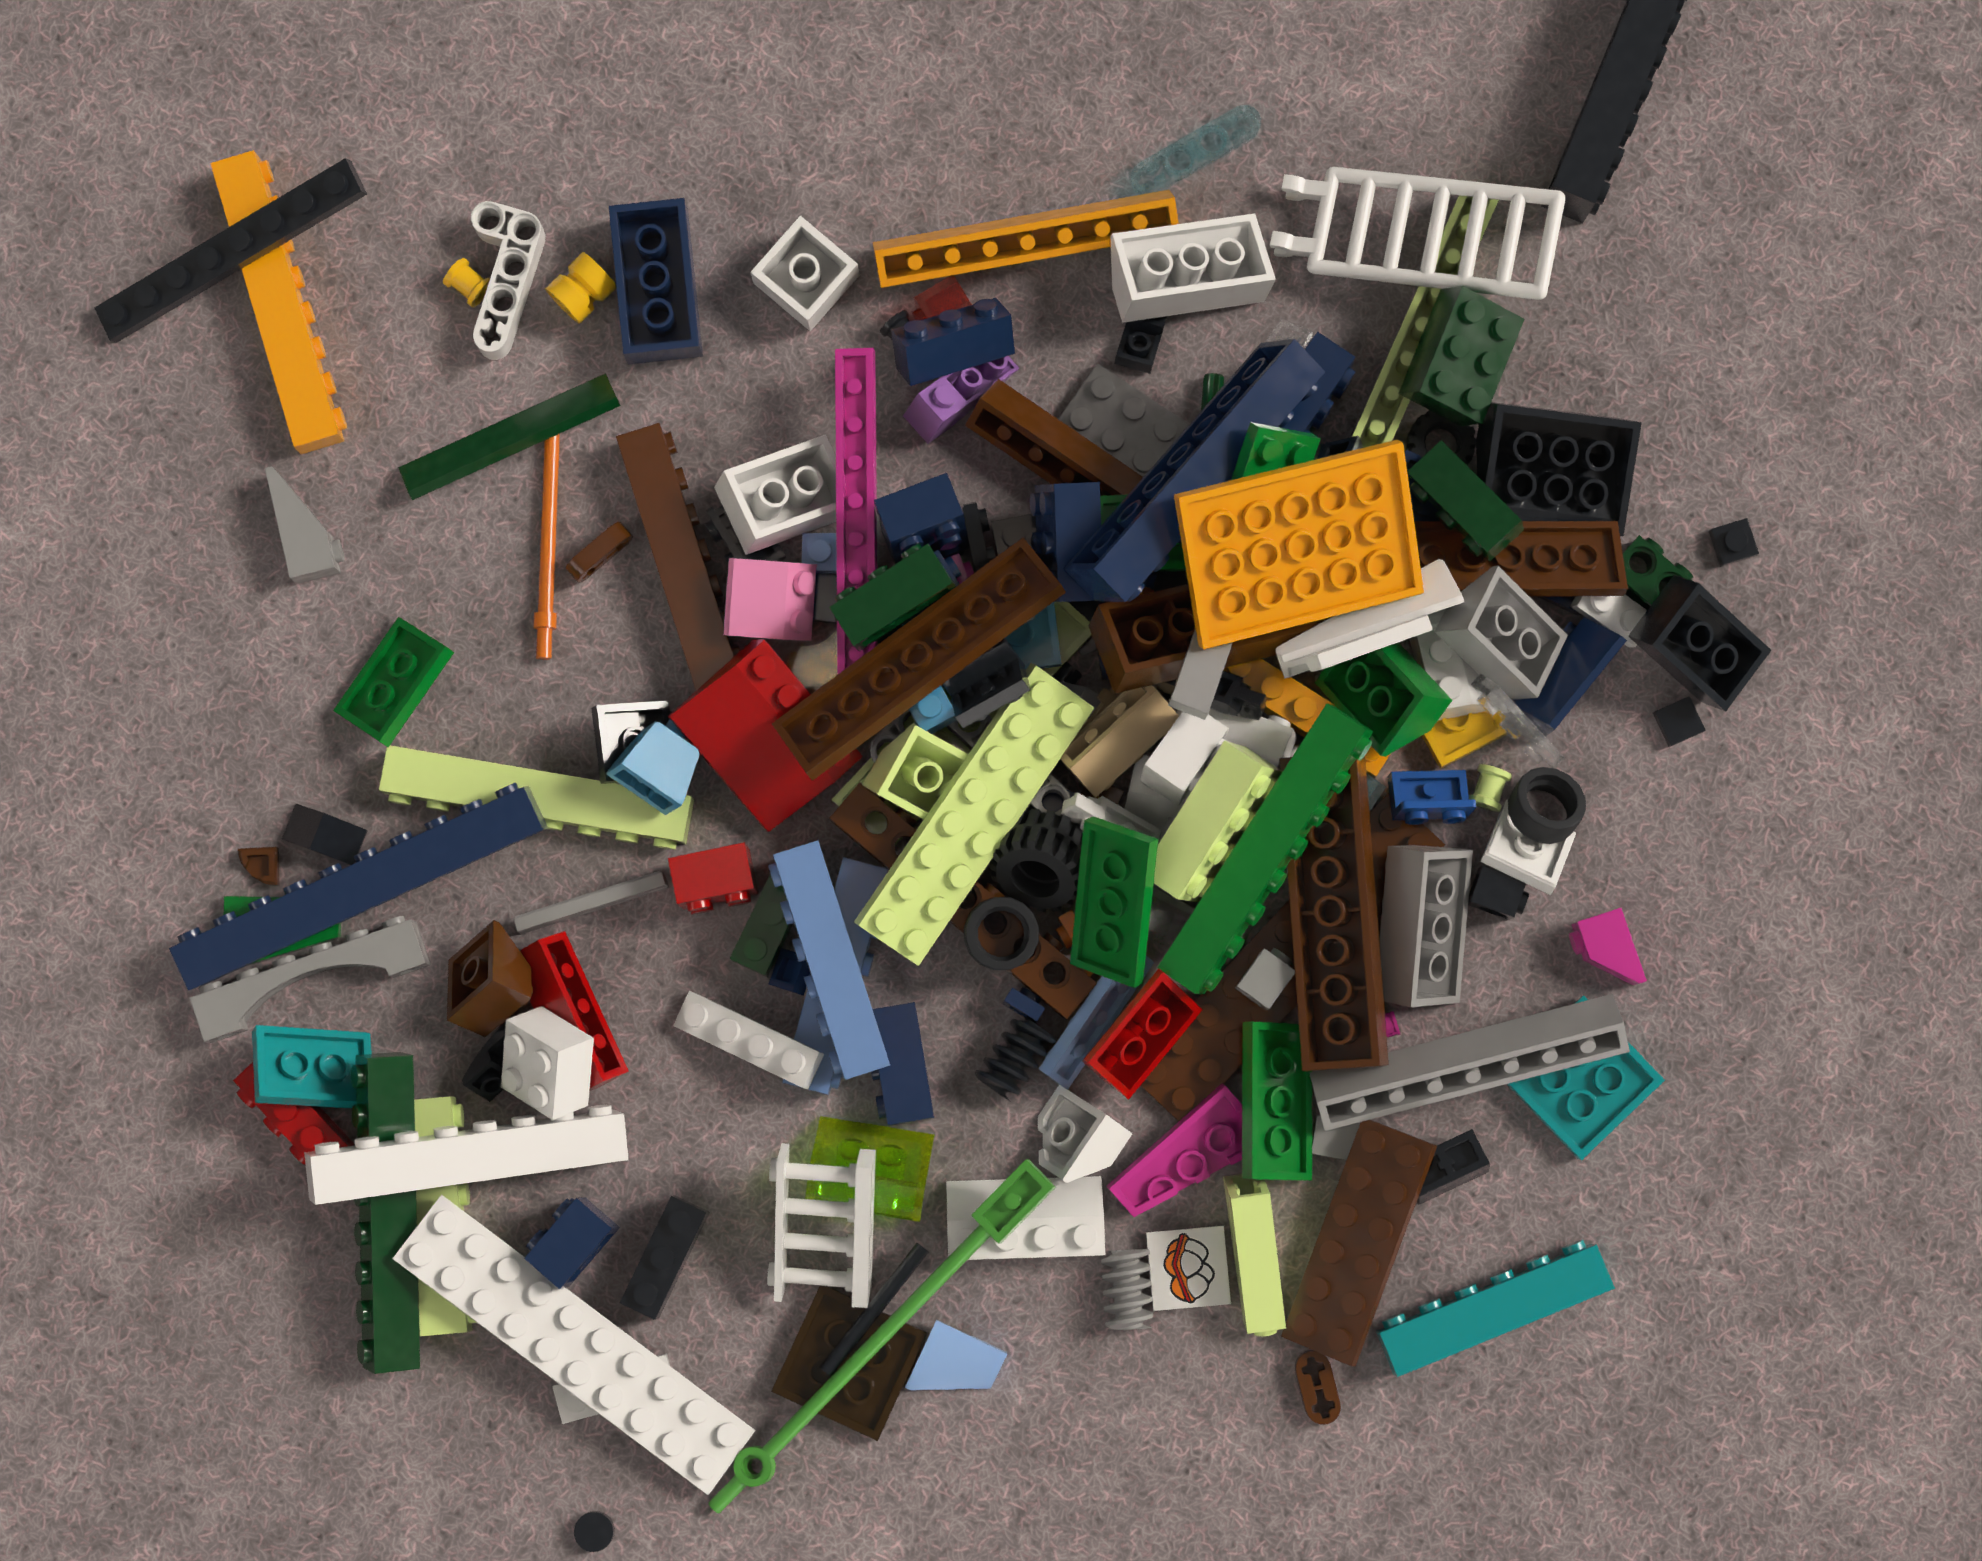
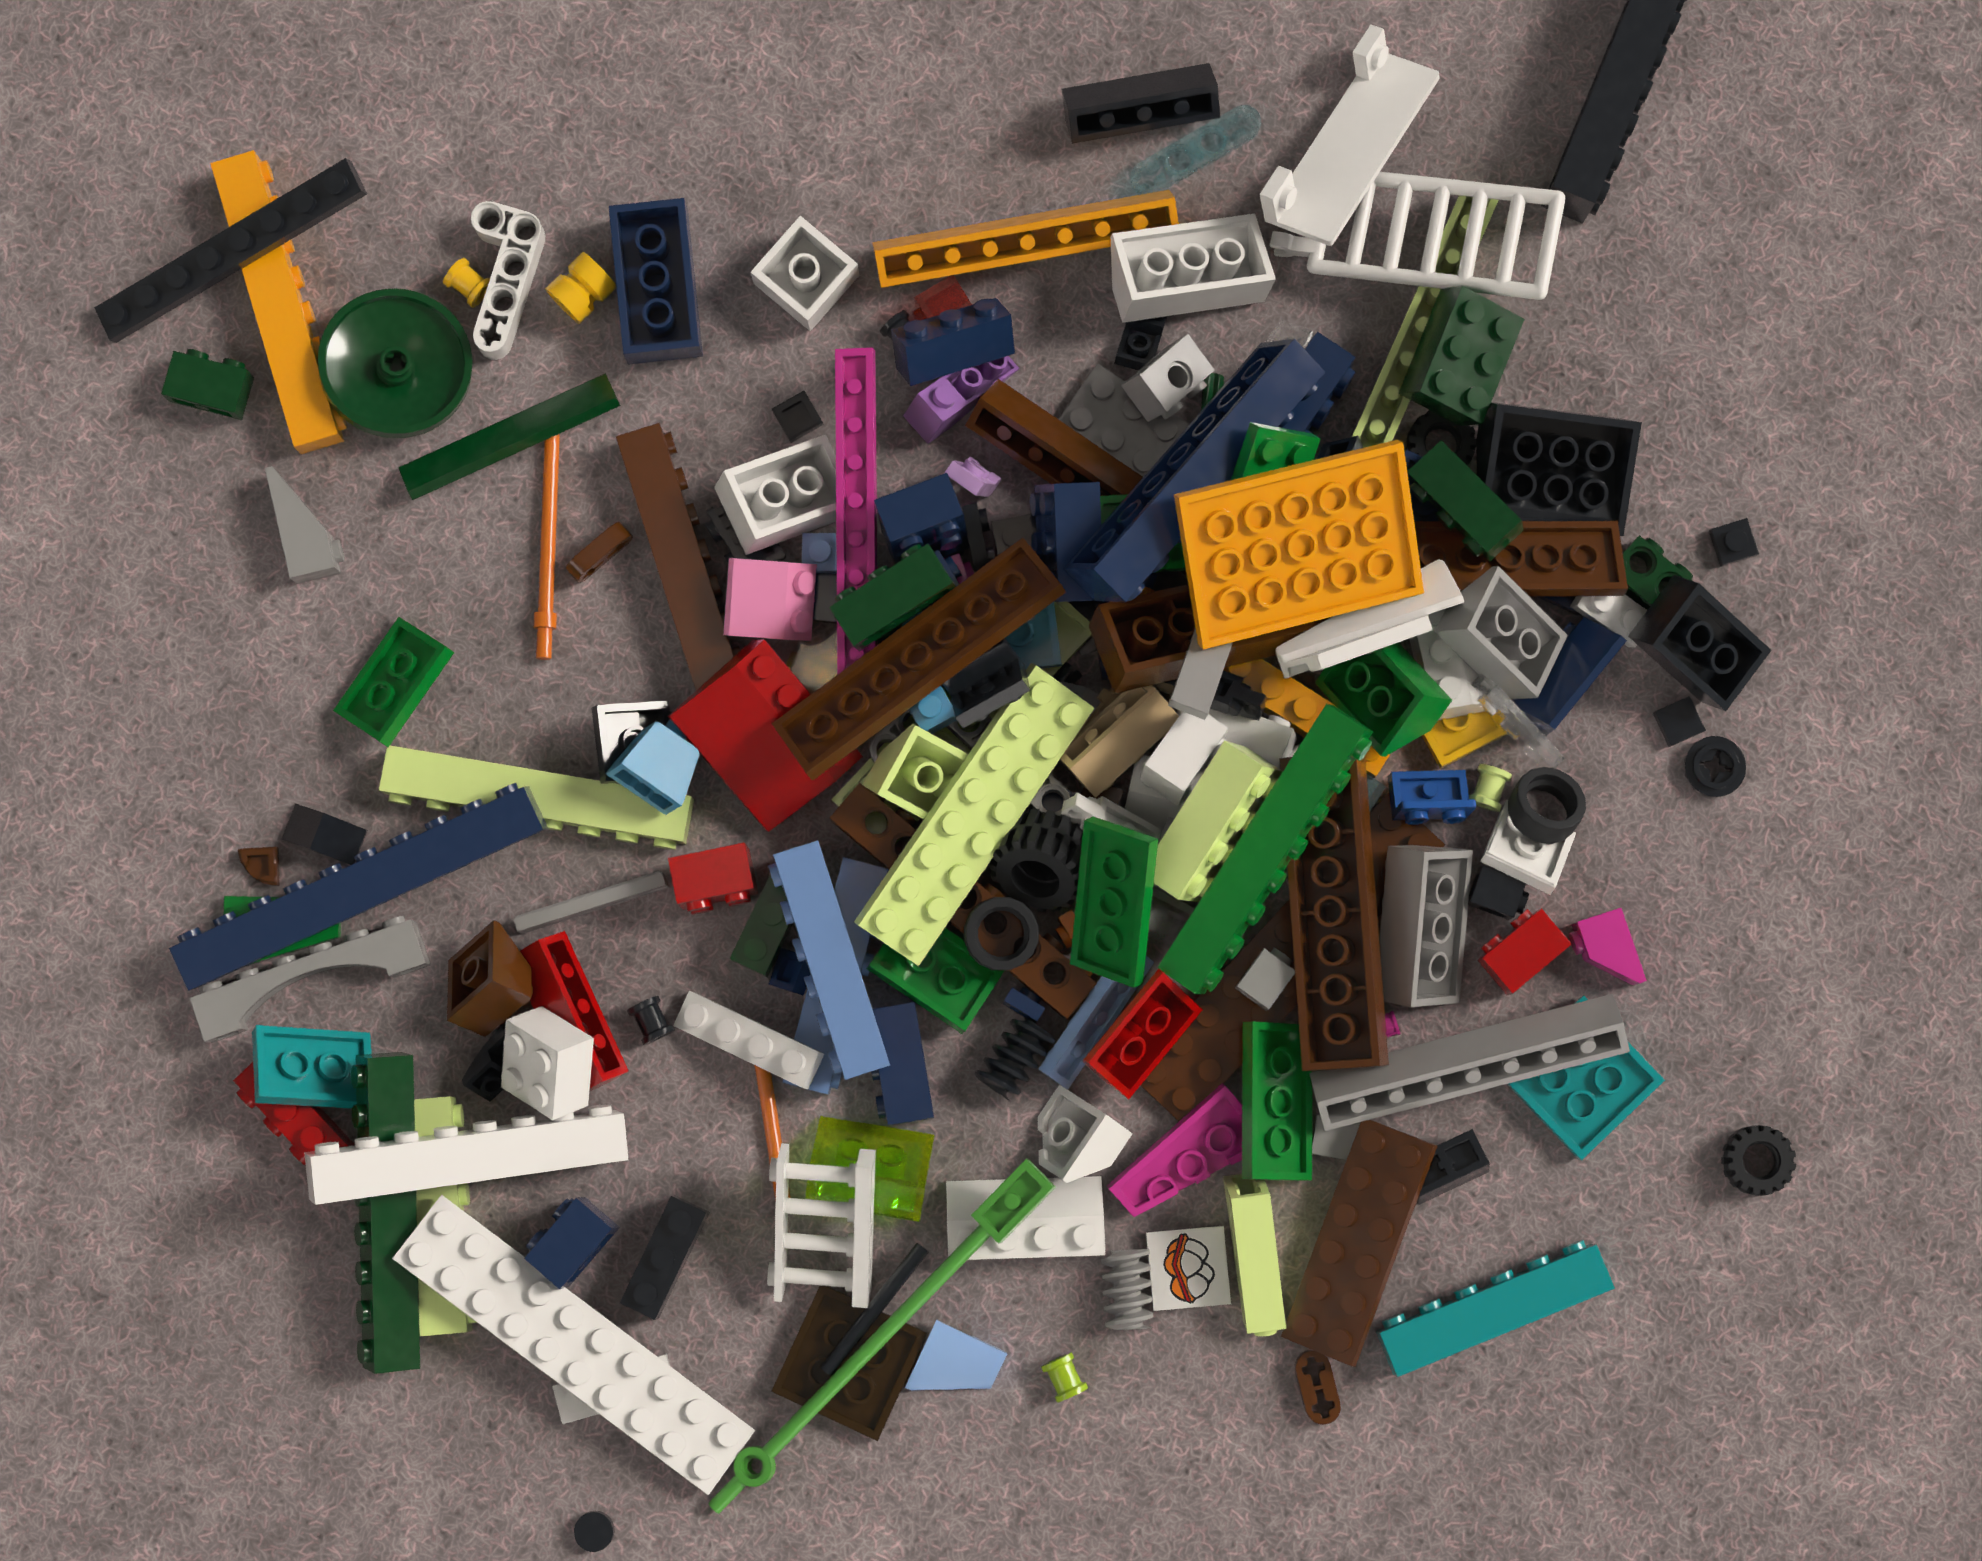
(208, 384): none -> dark green brick
(395, 363): none -> dark green dish
(650, 1020): none -> black bush
(769, 1115): none -> orange bar
(797, 416): none -> black tile
(945, 981): none -> green plate
(973, 477): none -> lavender plate
(1064, 1377): none -> lime bush
(1141, 103): none -> black brick
(1151, 387): none -> light grey brick
(1351, 144): none -> white bracket
(1523, 951): none -> red brick
(1729, 756): none -> black gear
(1781, 1151): none -> black tyre

